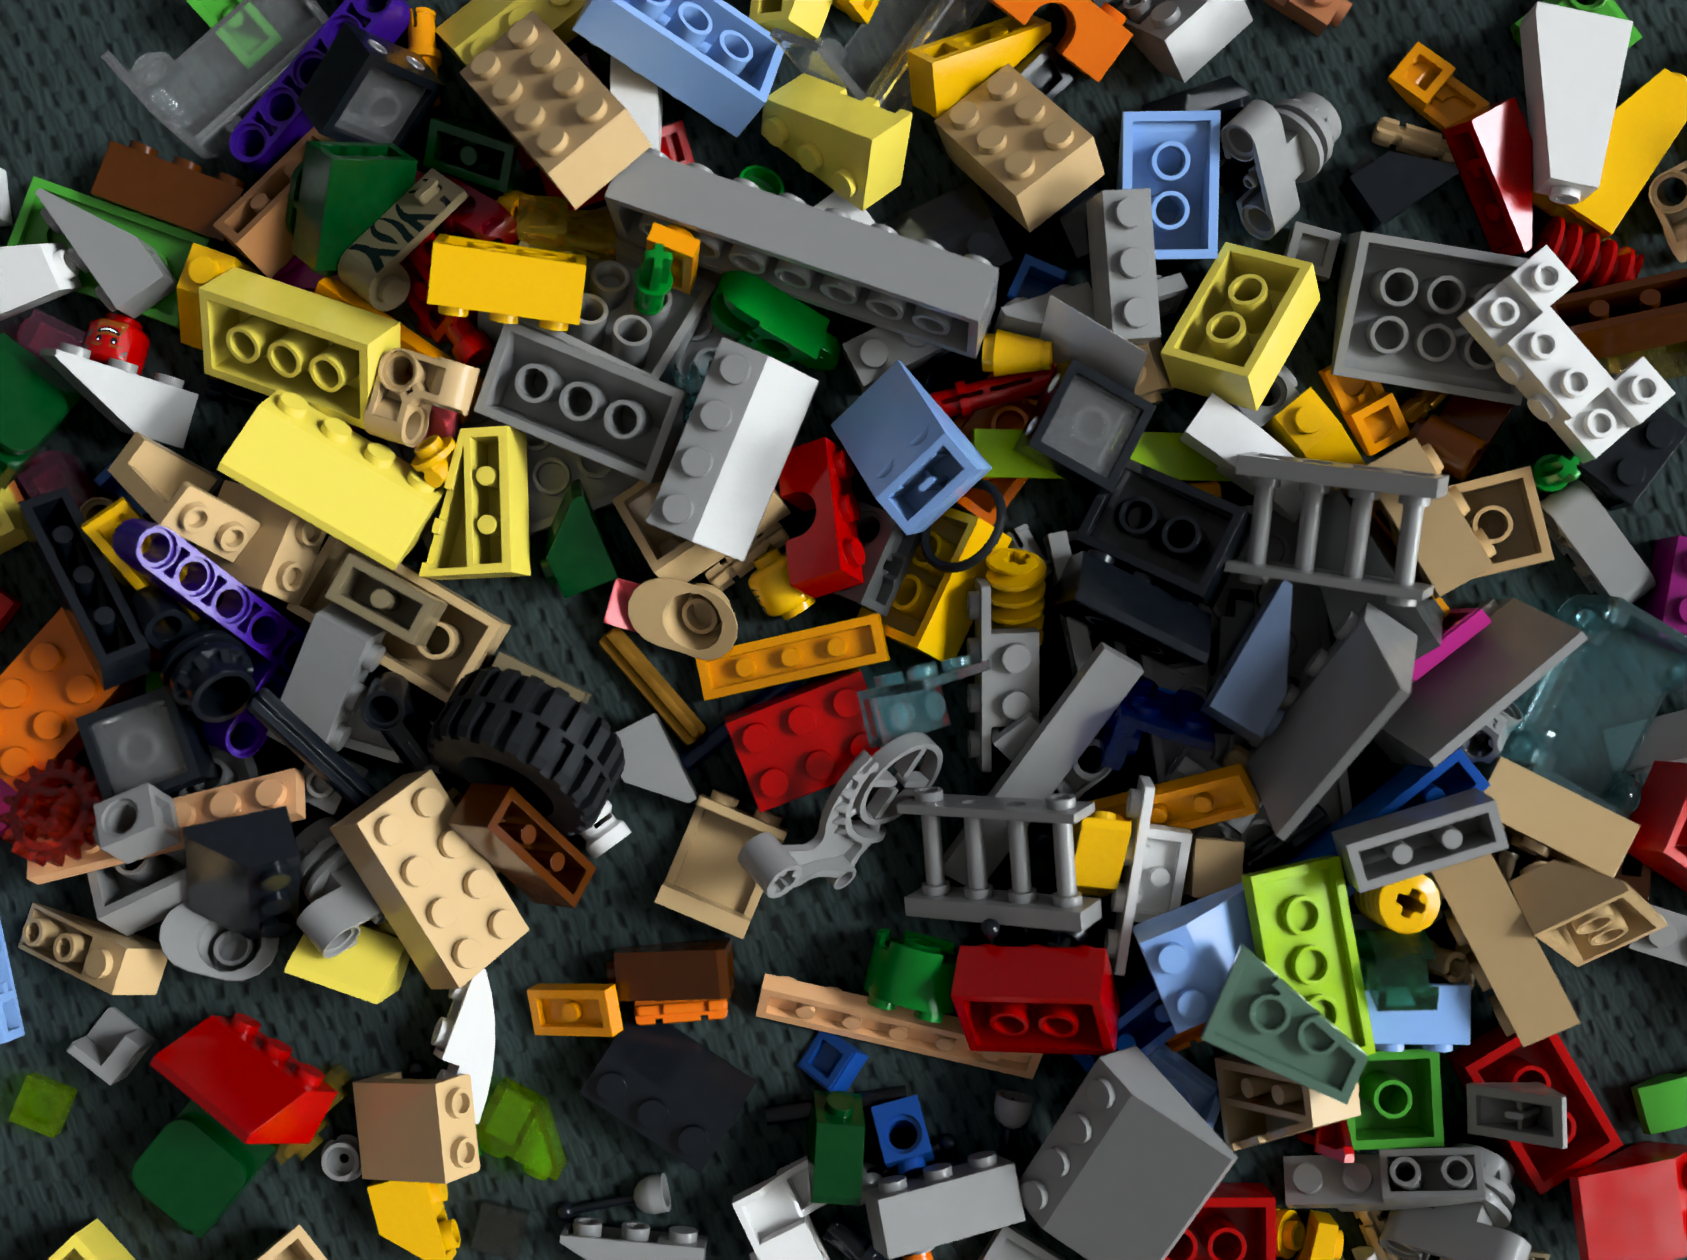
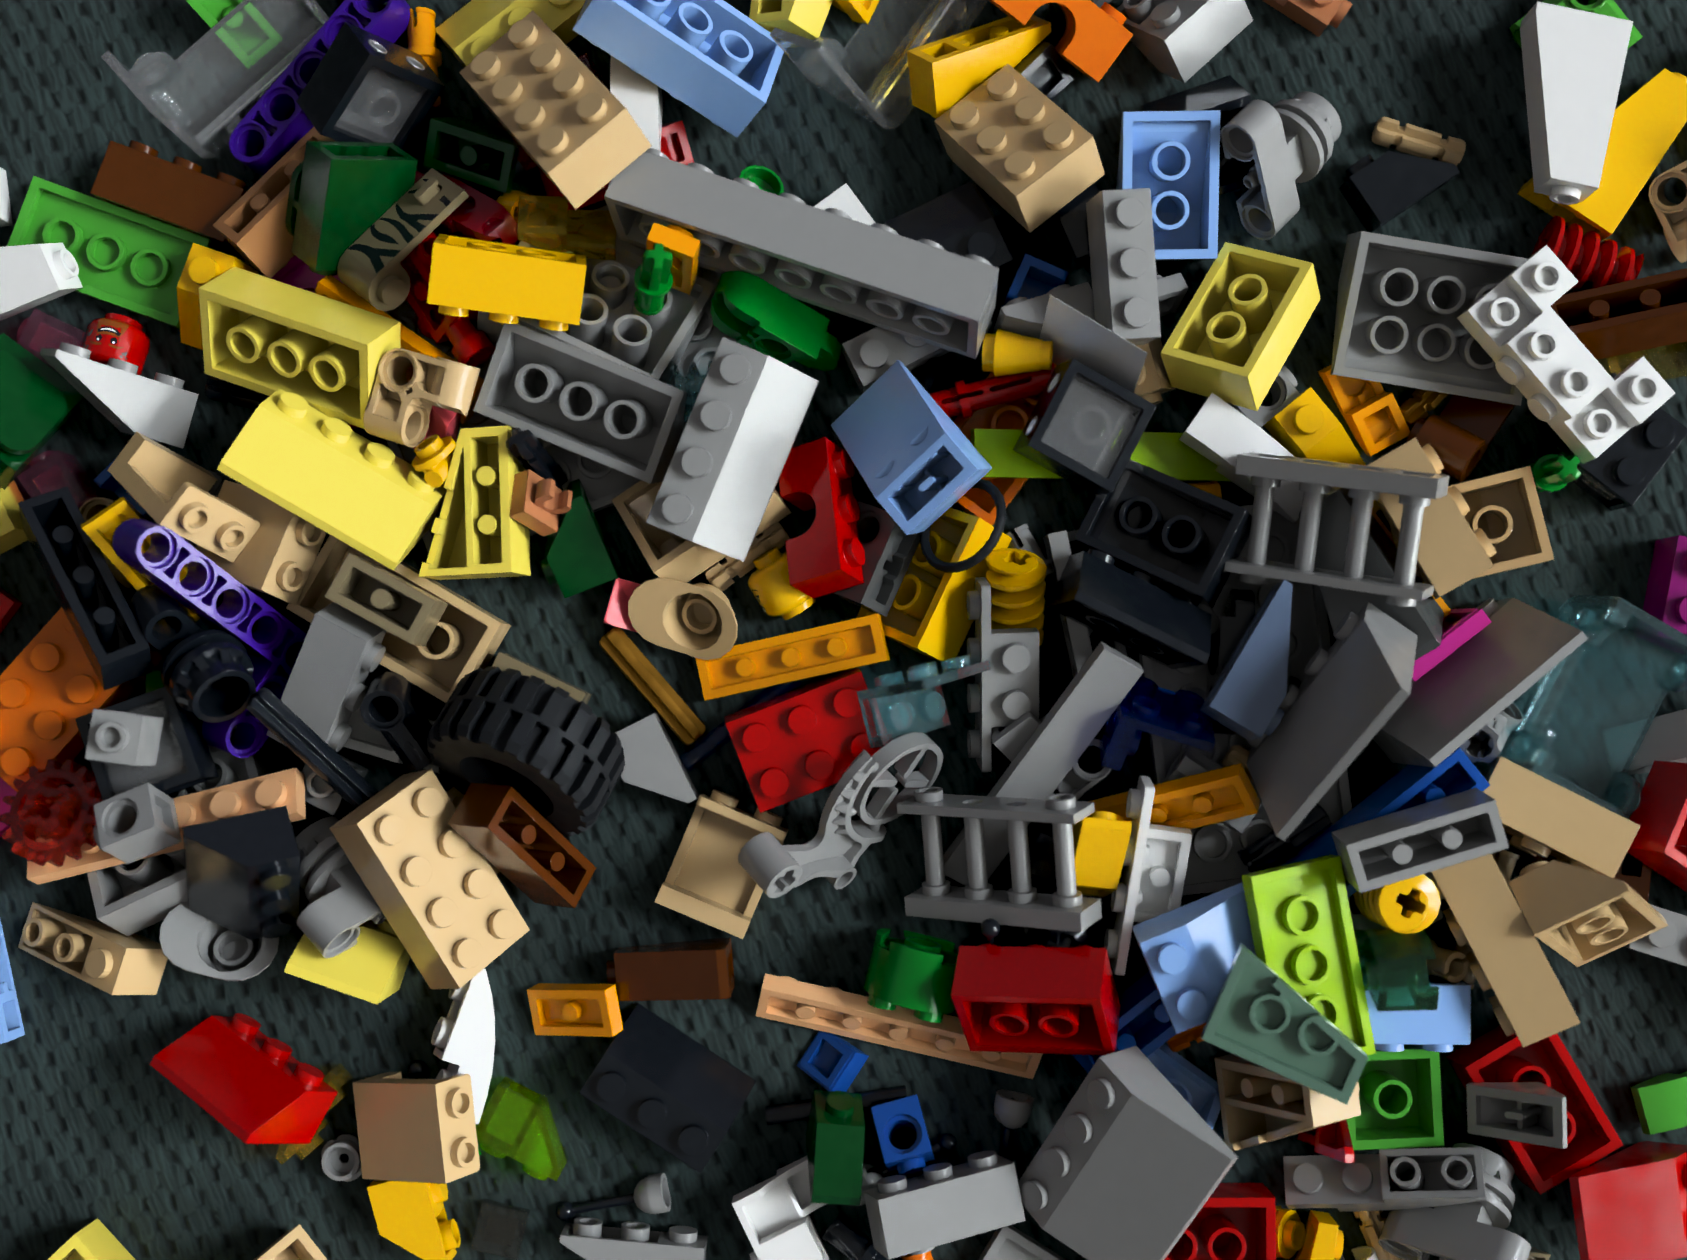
(43, 1104): clear neon green plate -> none
(112, 1046): light grey panel -> none
(124, 266): light grey slope -> none
(124, 738): none -> light grey brick
(197, 1170): dark green brick -> none
(534, 456): none -> black axle
(538, 502): none -> nougat tile
(606, 835): white wheel -> none
(679, 1011): orange axle -> none
(839, 138): light yellow wedge -> none
(1213, 865): tan brick -> none
(1314, 246): light grey plate -> none
(1431, 89): light orange slope -> none
(1496, 168): red slope -> none
(1595, 544): light grey beam -> none

